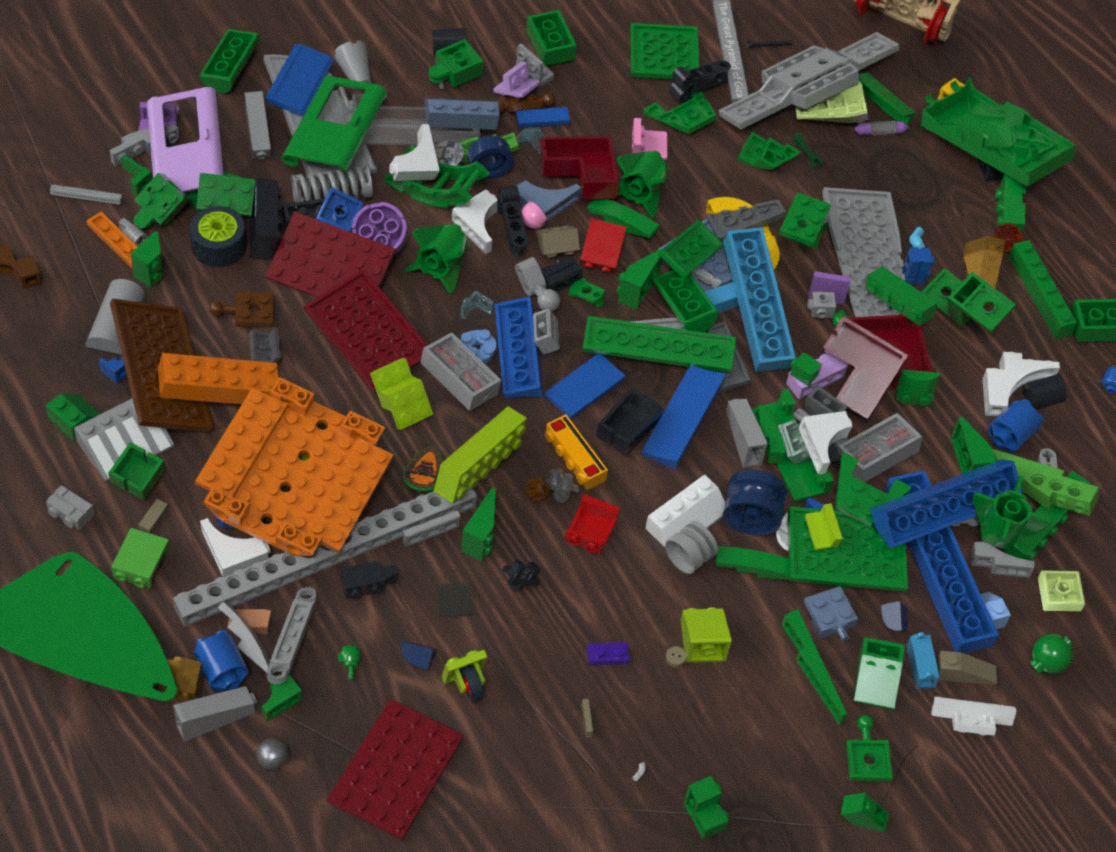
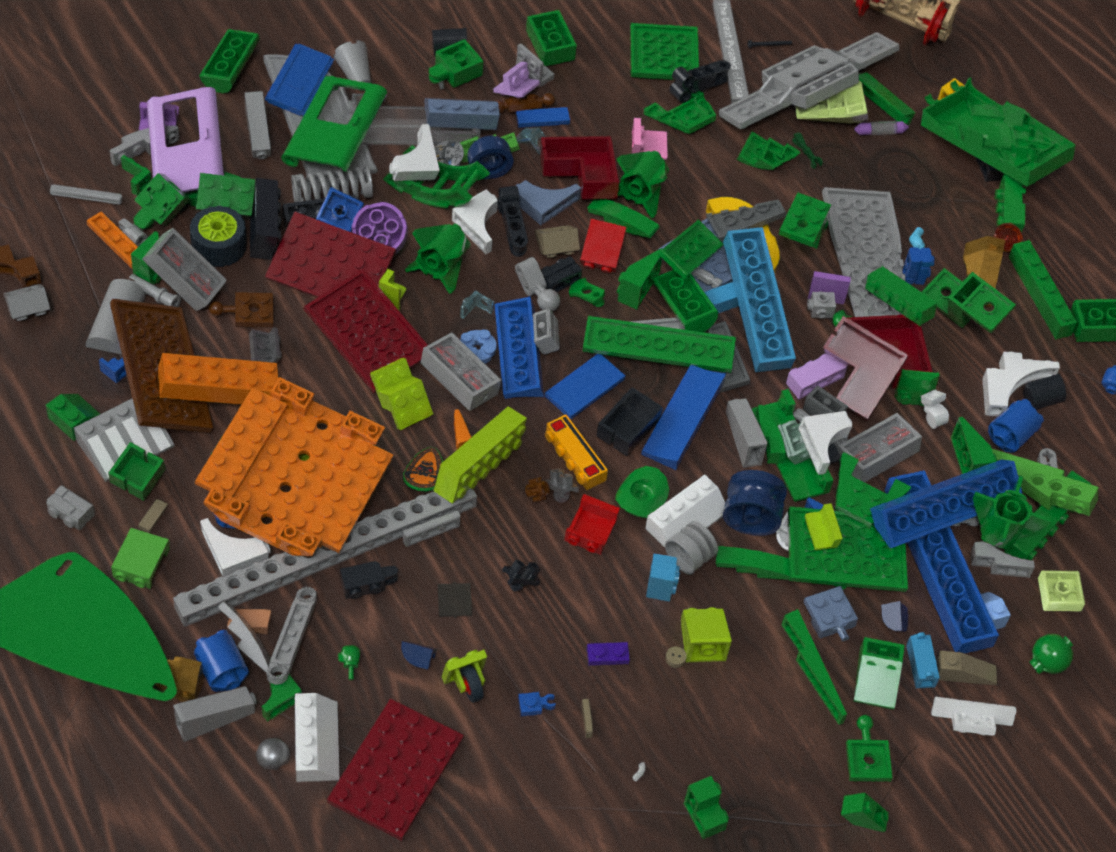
(27, 301): none -> light grey slope
(160, 294): none -> light grey pin
(184, 269): none -> brick
(316, 738): none -> white slope
(391, 289): none -> lime panel
(461, 431): none -> orange slope
(478, 532): green slope -> none
(532, 703): none -> blue plate
(533, 216): bright pink hair -> none
(643, 491): none -> green hat
(663, 577): none -> dark azure brick
(805, 369): green brick -> none
(936, 413): none -> white leg

